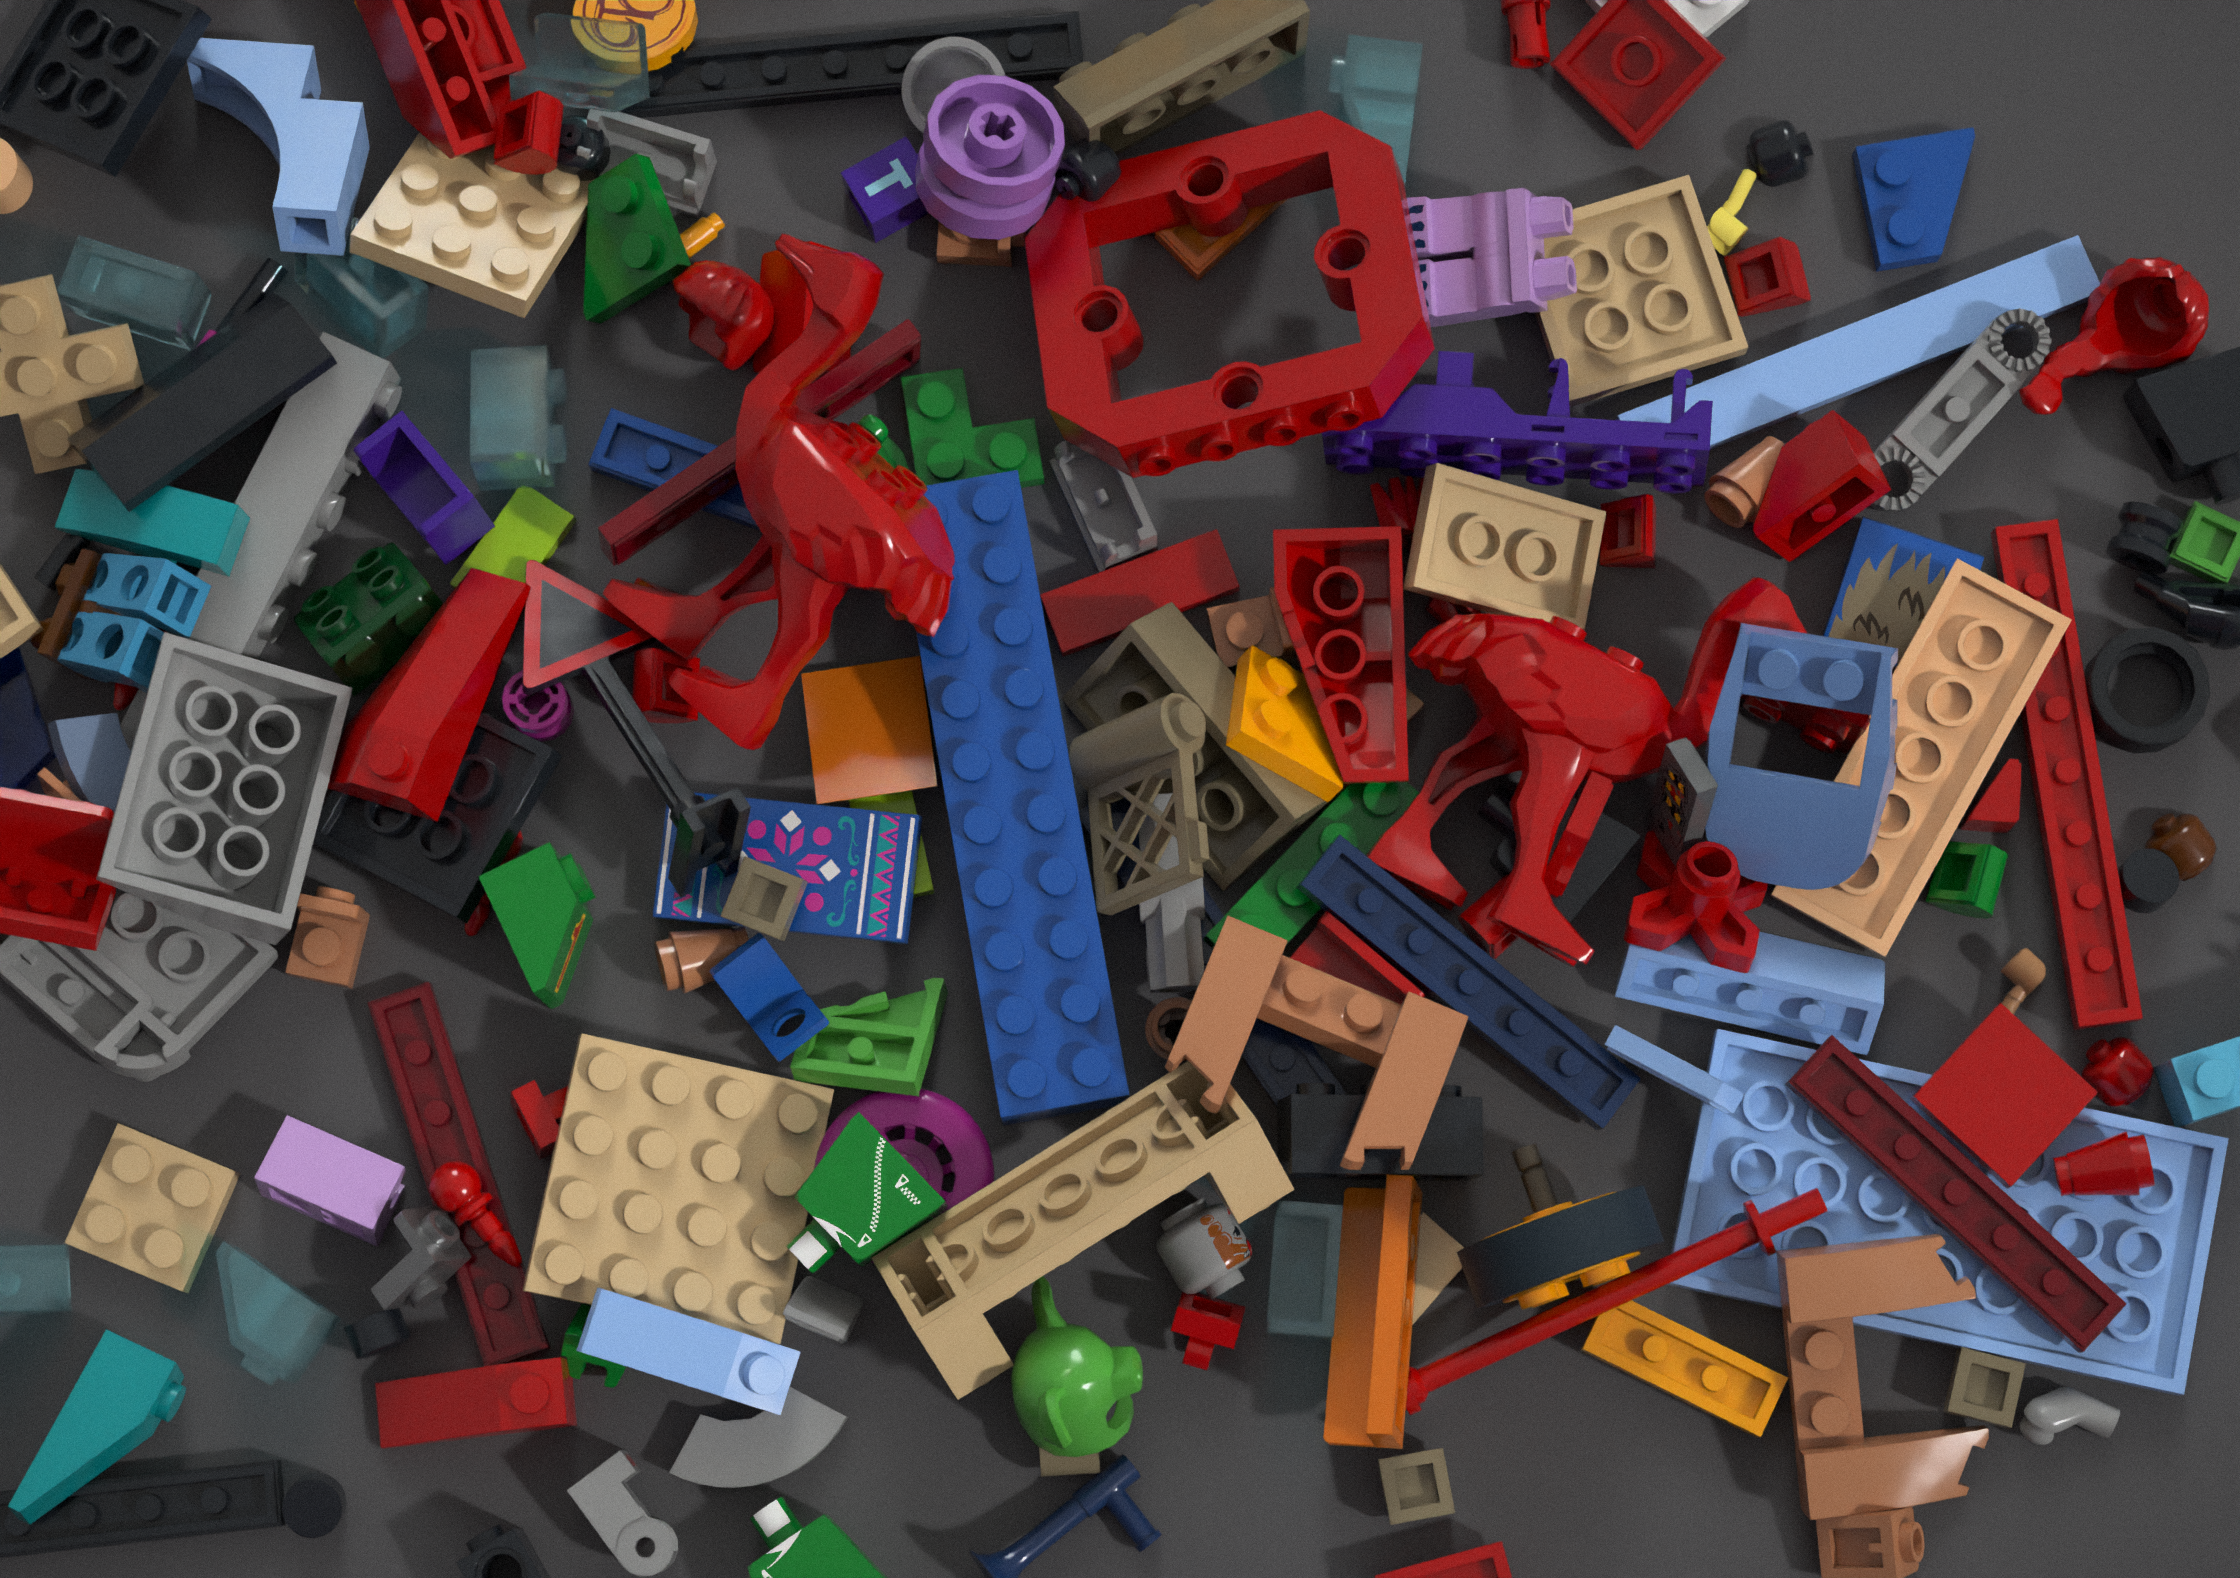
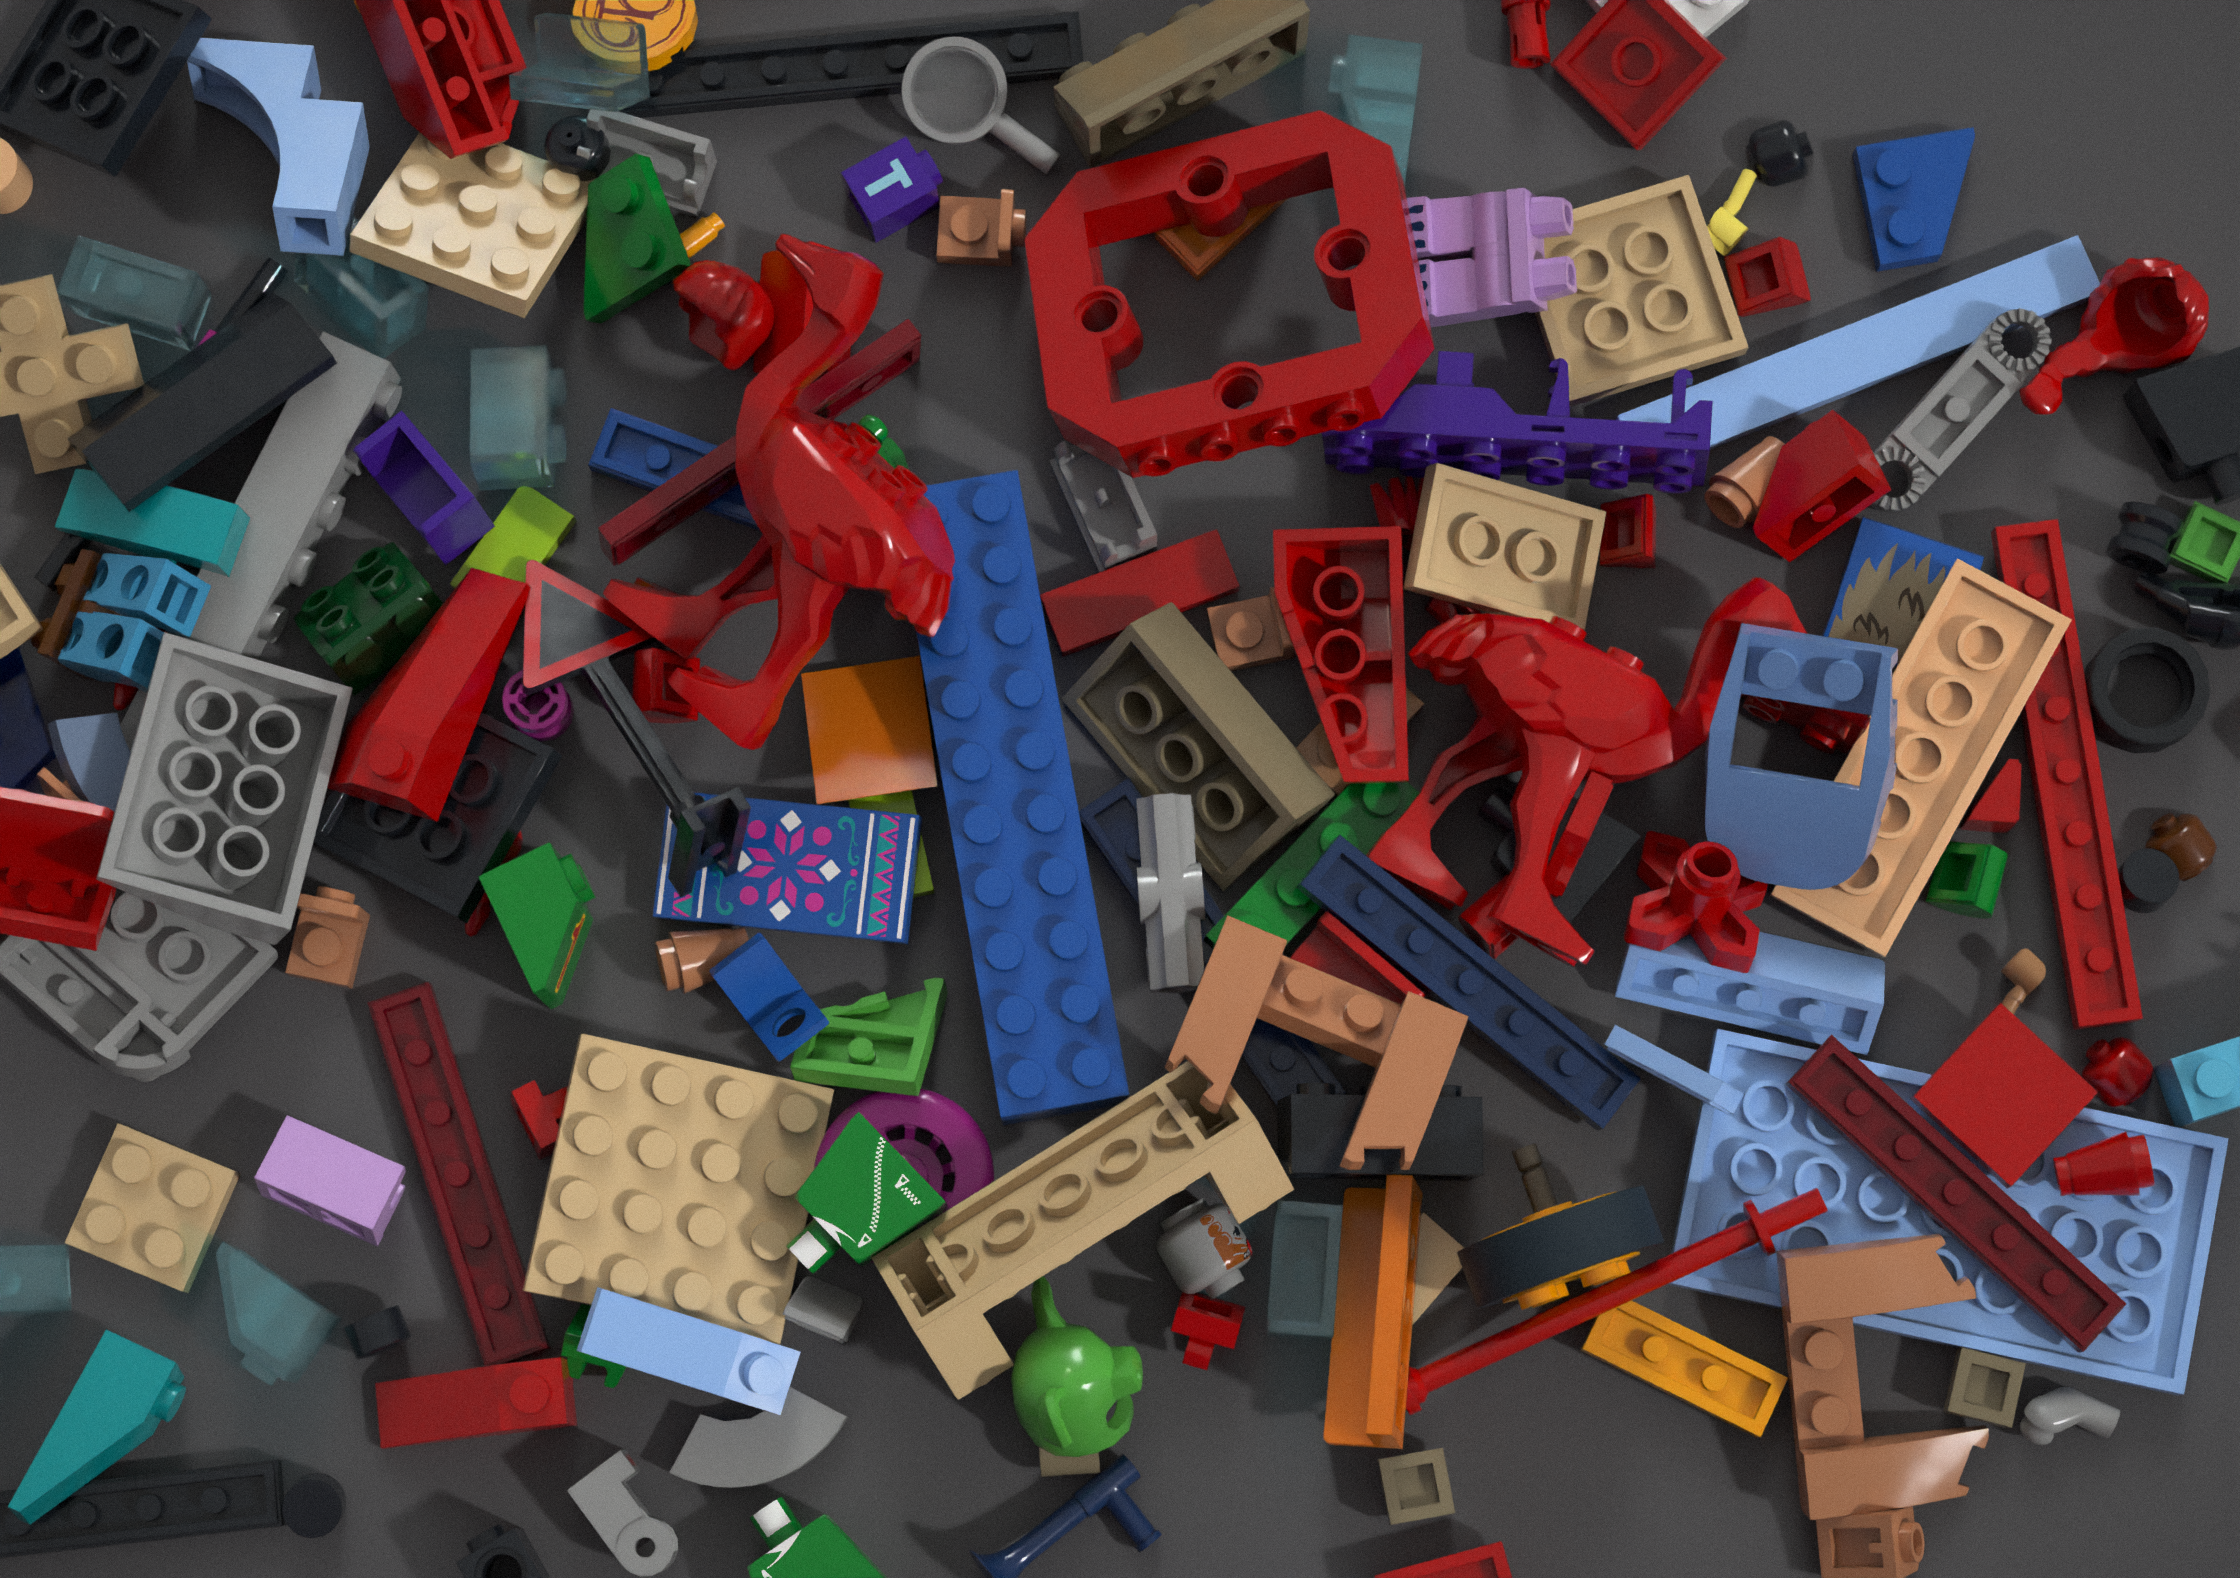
(433, 1259): flat silver bracket -> none
(457, 1190): red bar -> none
(529, 134): red brick -> none
(764, 898): dark tan plate -> none
(948, 446): green plate -> none
(989, 156): medium lavender wheel -> none
(1087, 170): black piece -> none
(1131, 762): dark tan piece -> none
(1163, 1018): reddish brown cone -> none
(1279, 724): light orange wing -> none
(1681, 799): dark grey tile -> none

